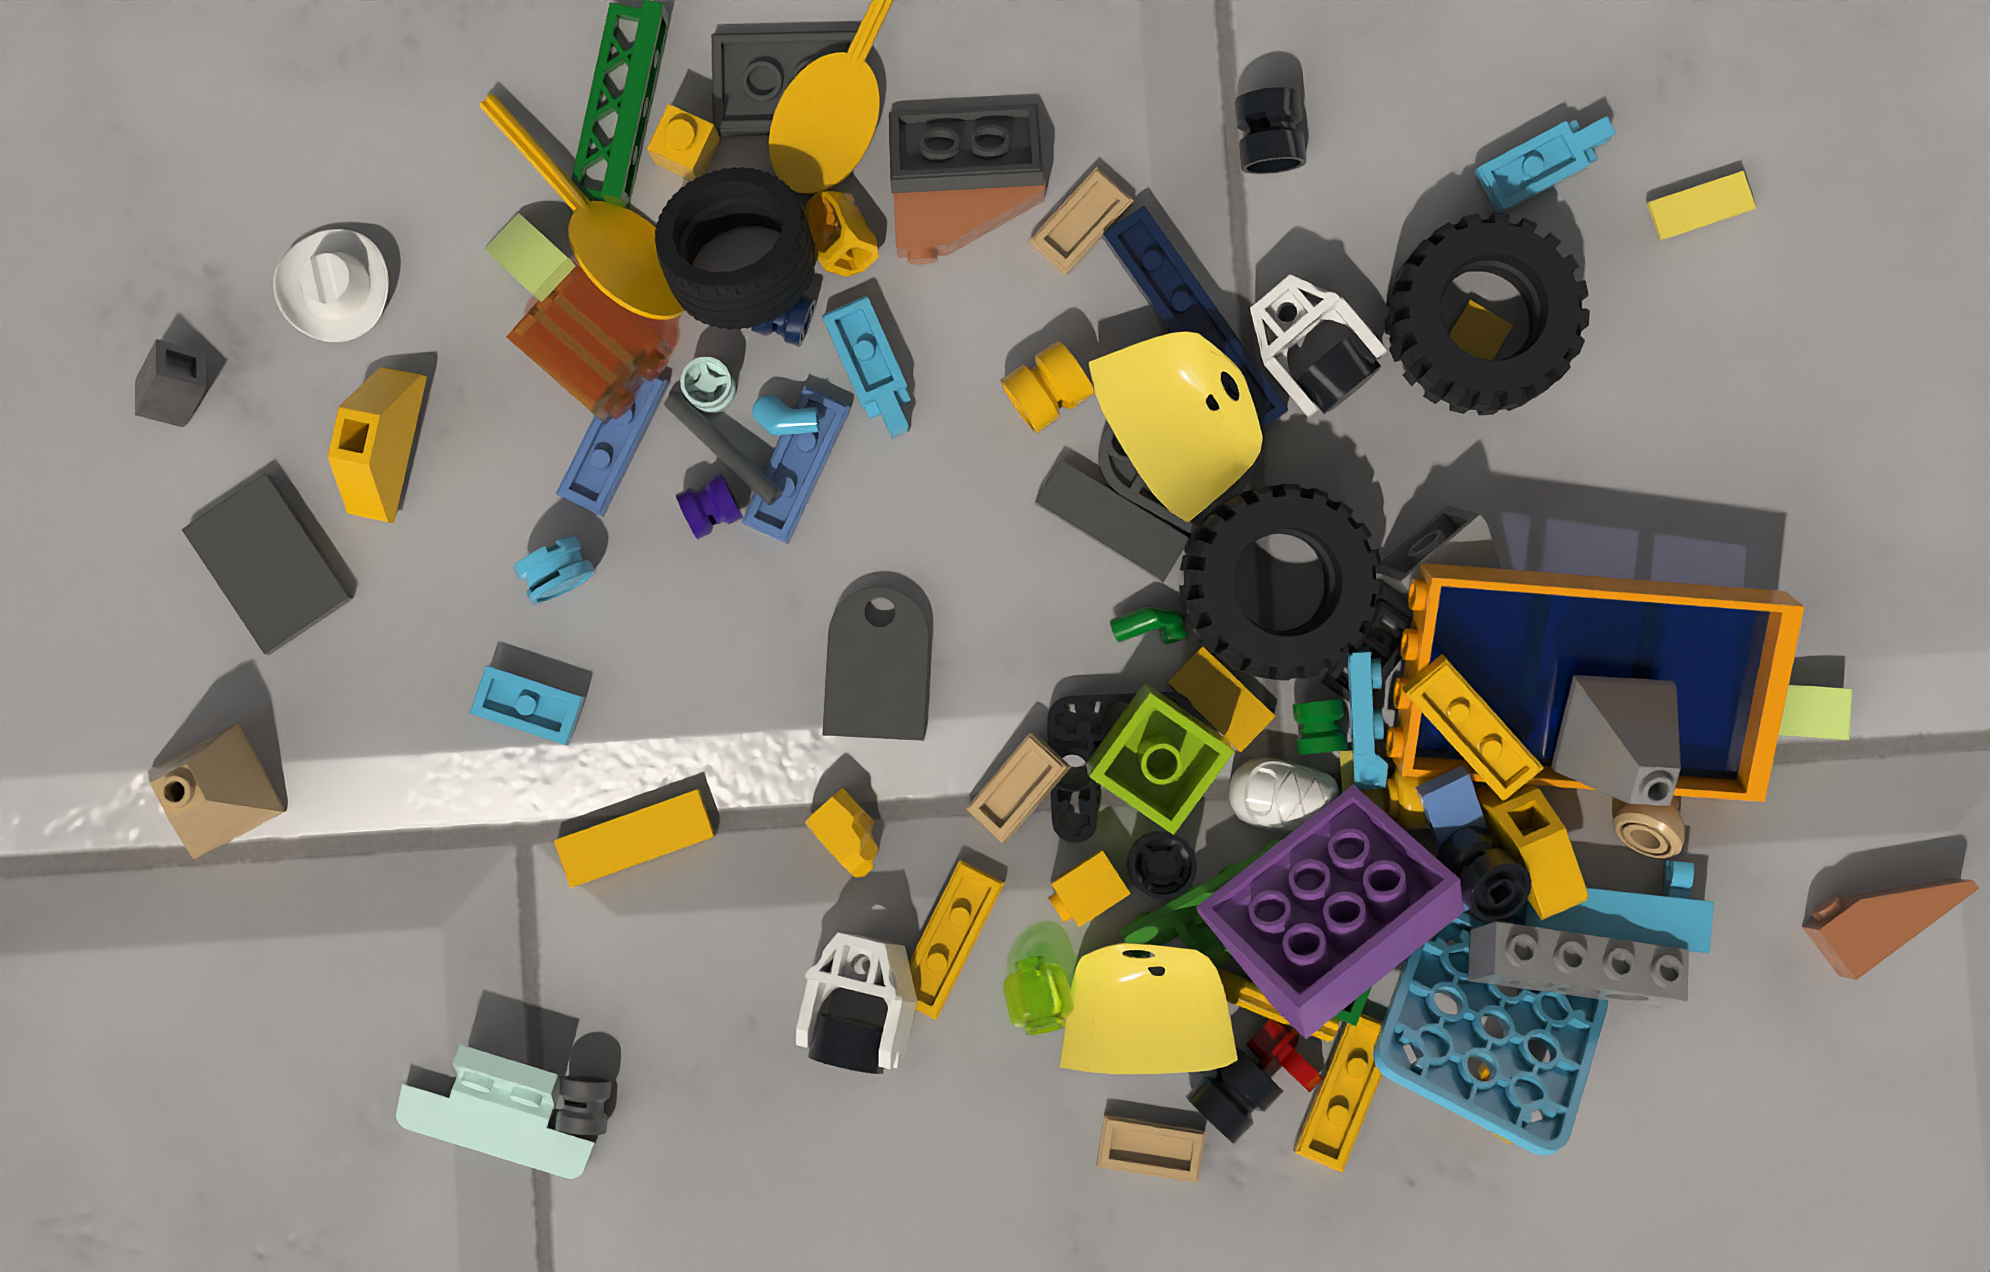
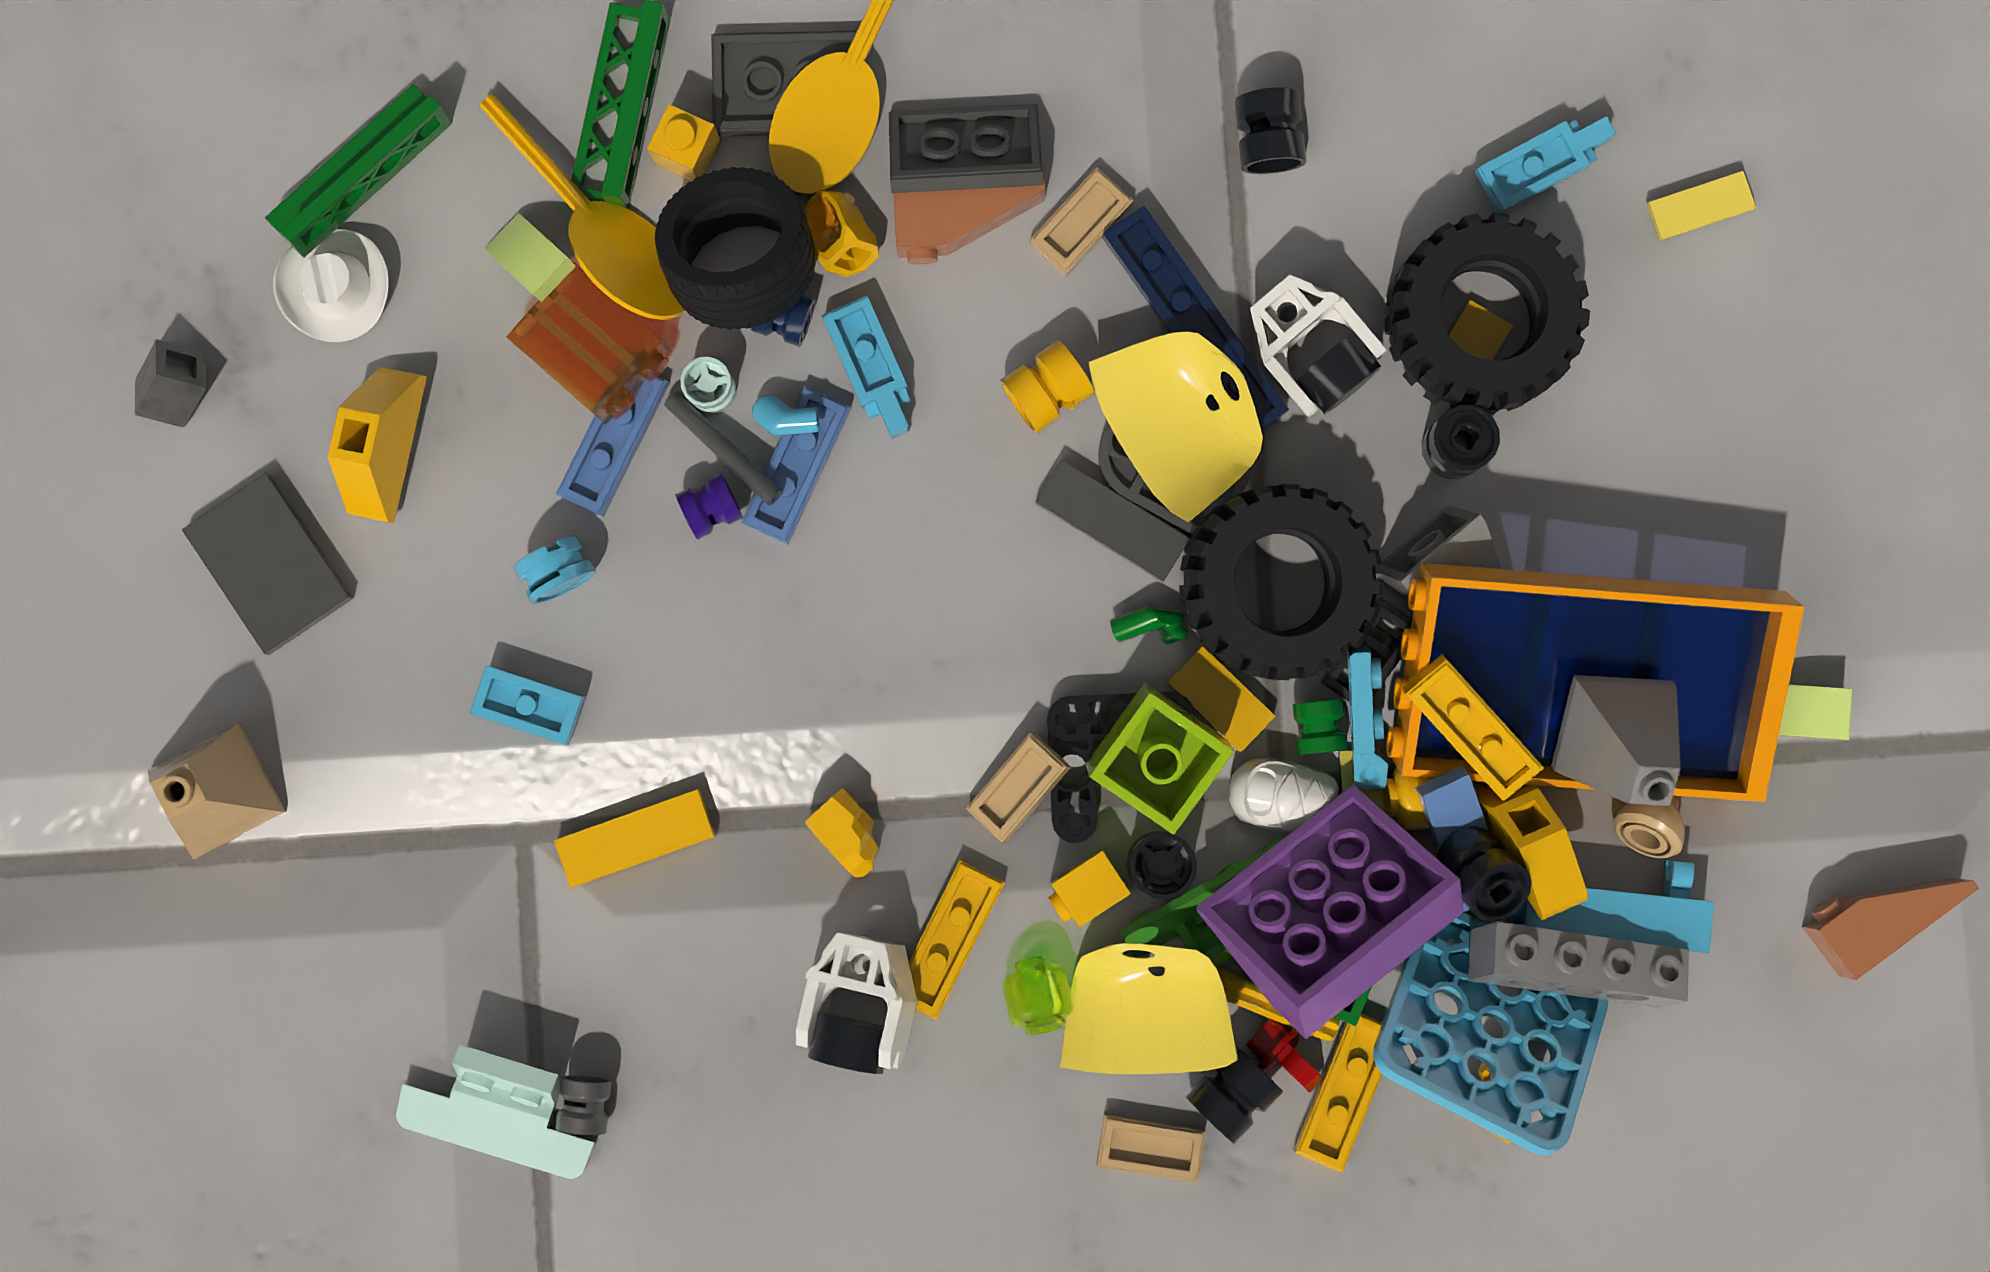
(358, 170): none -> green fence
(876, 672): dark grey tile -> none
(1460, 441): none -> black wheel

